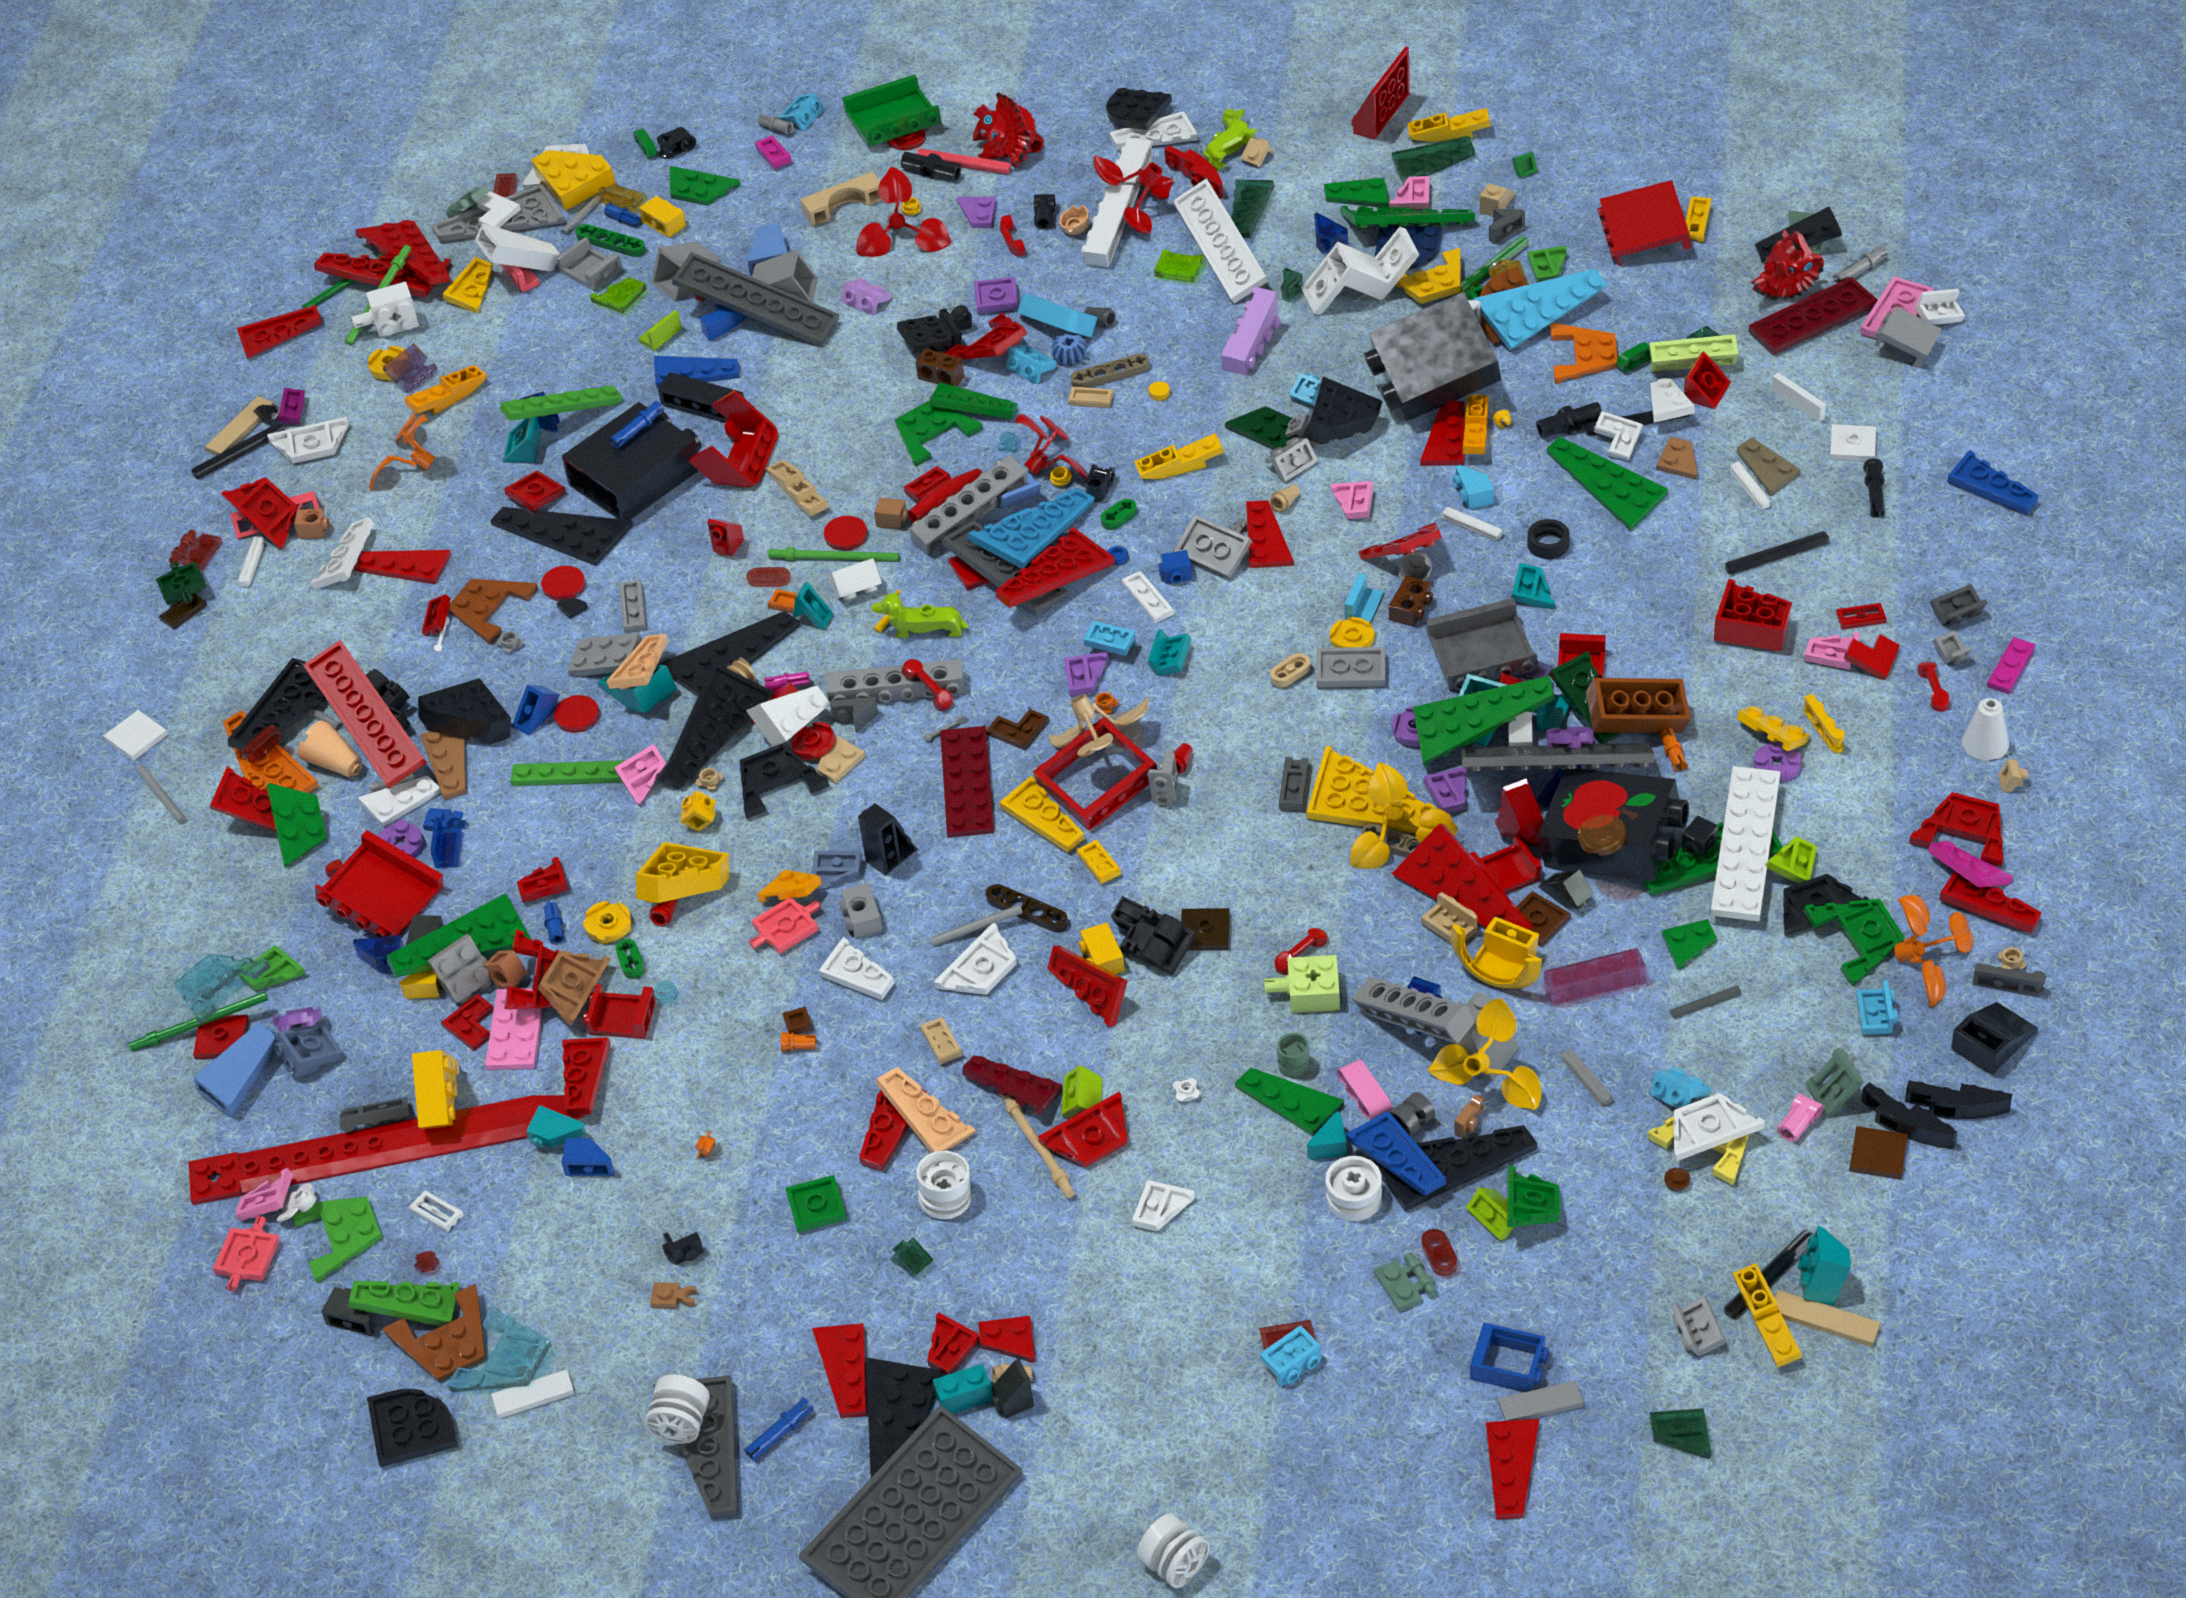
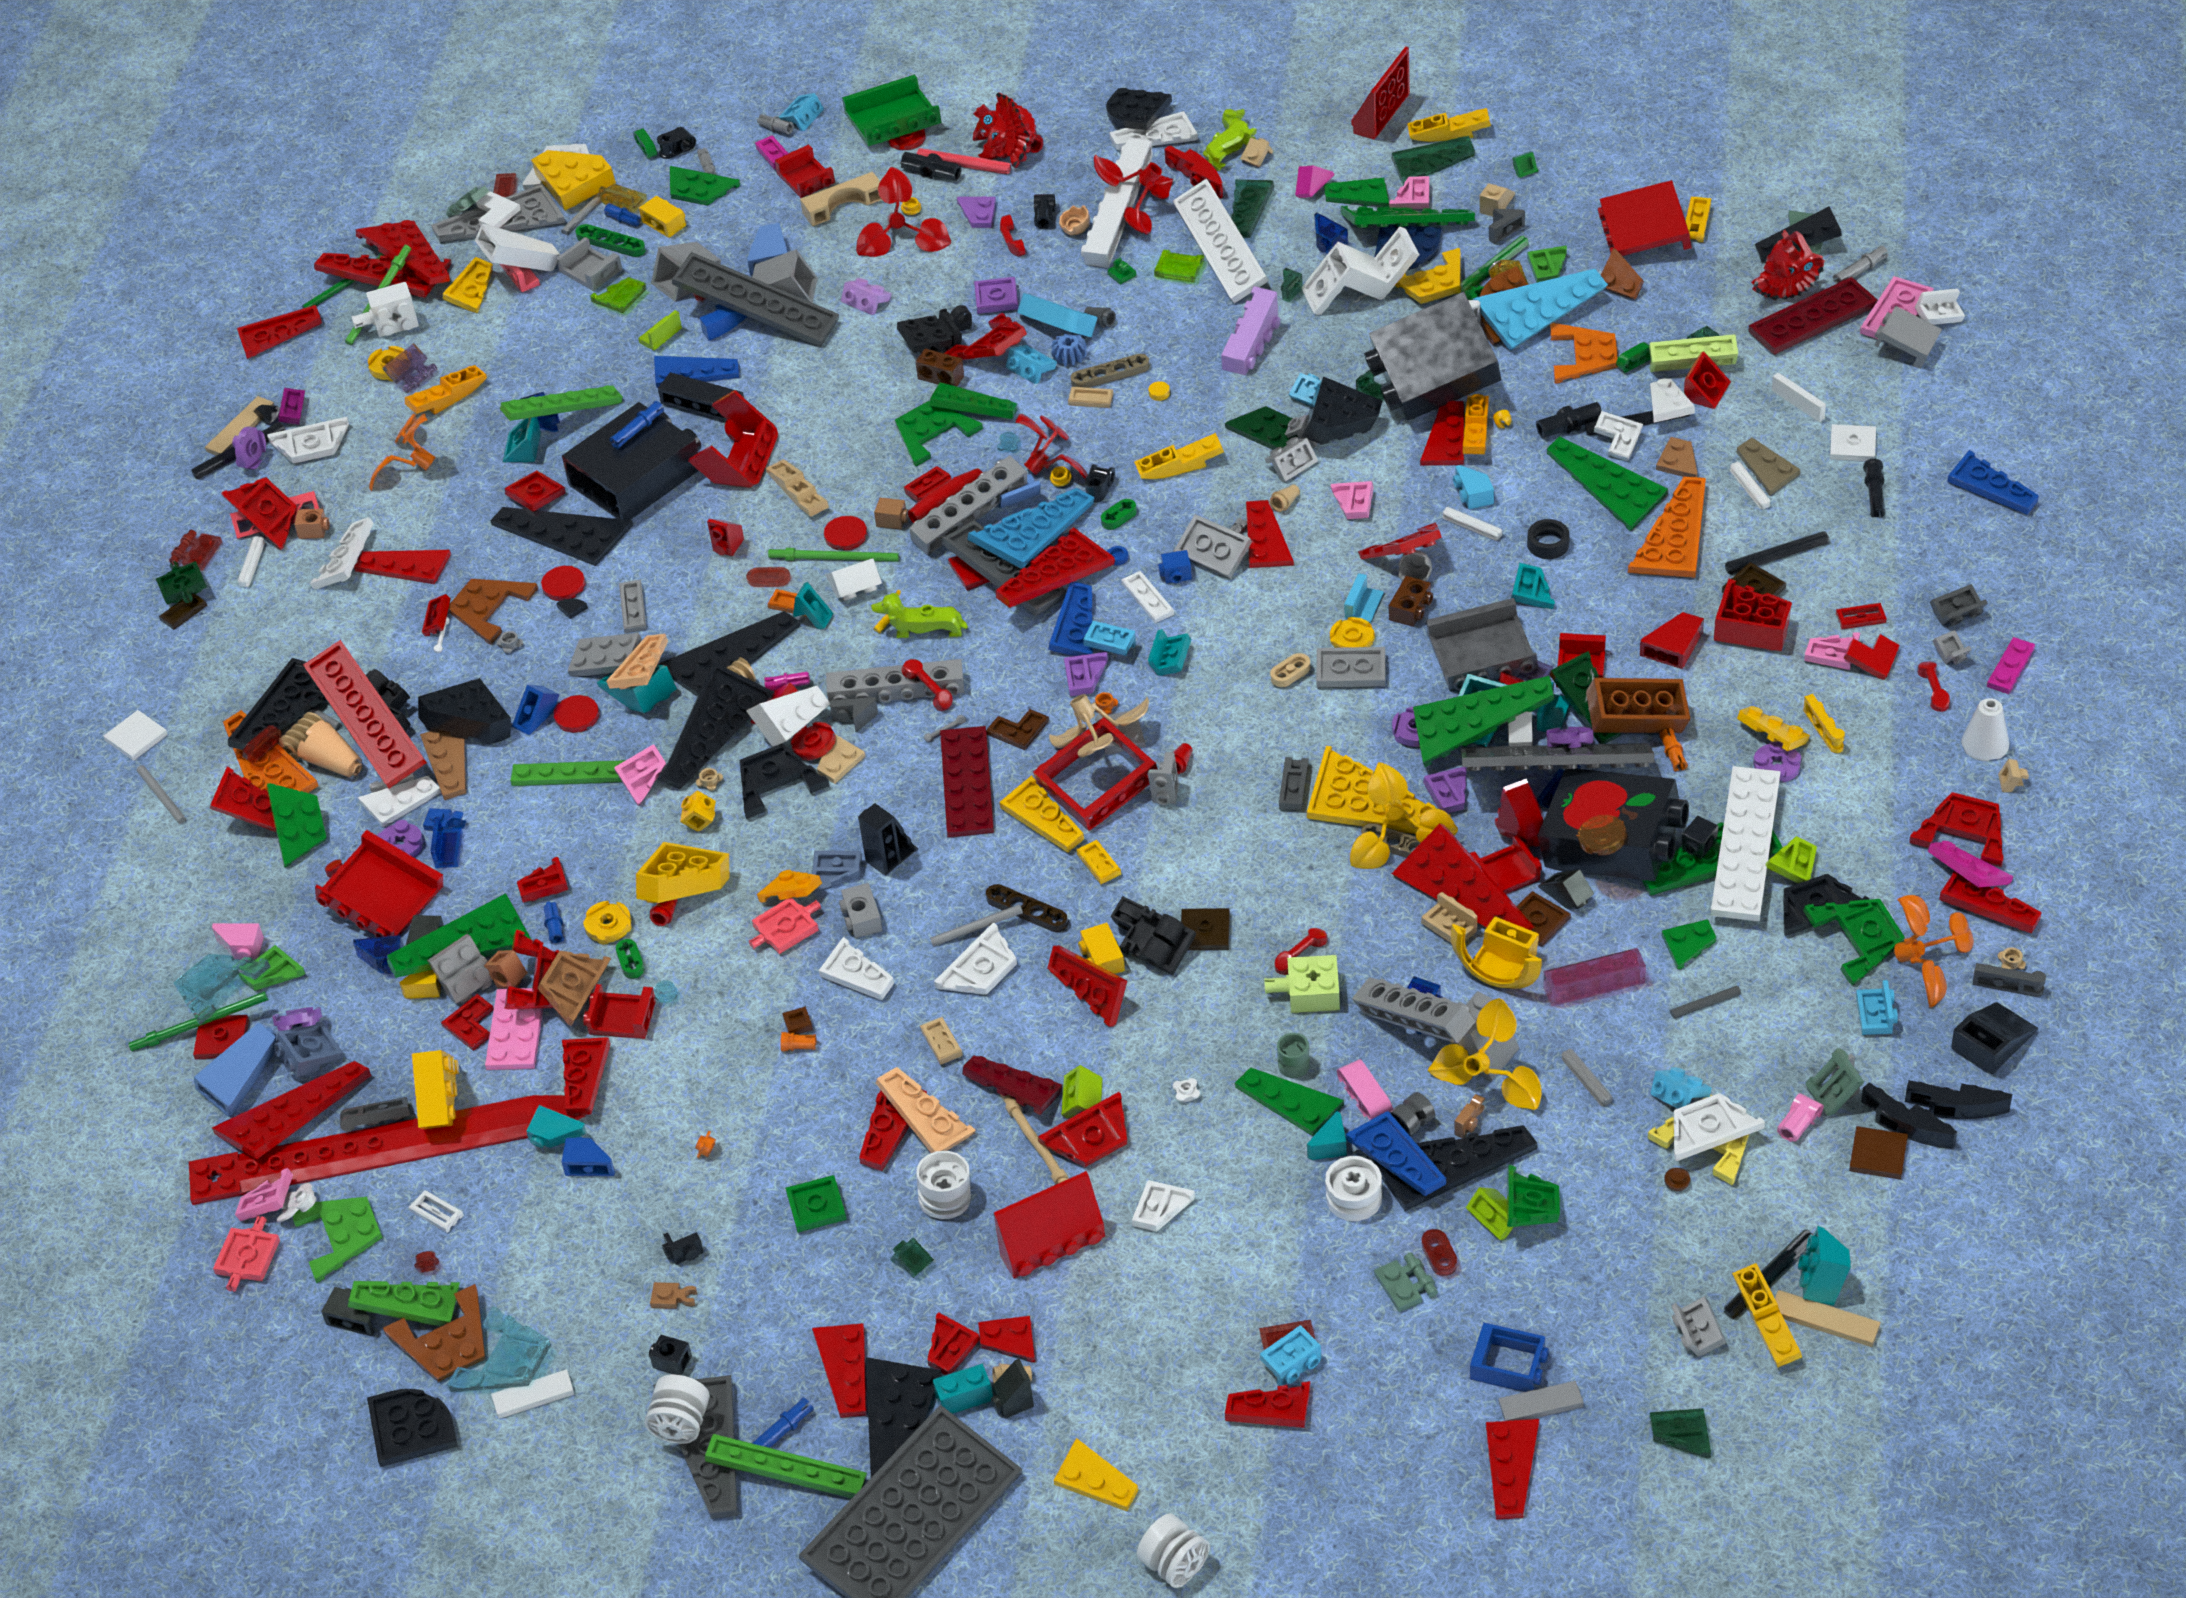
(239, 938): none -> bright pink slope
(248, 447): none -> medium lavender plate
(278, 1118): none -> red wing
(292, 737): none -> tan piece
(678, 1352): none -> black brick
(706, 161): none -> light grey axle
(785, 1466): none -> bright green plate
(803, 172): none -> red panel
(1049, 1225): none -> red slope
(1073, 621): none -> blue wing
(1095, 1478): none -> yellow wing
(1121, 271): none -> green tile
(1275, 1407): none -> red wing
(1311, 179): none -> dark pink slope
(1366, 384): none -> clear green bracket
(1621, 276): none -> dark orange wing
(1673, 640): none -> red slope
(1674, 538): none -> orange wing
(1759, 579): none -> dark brown plate

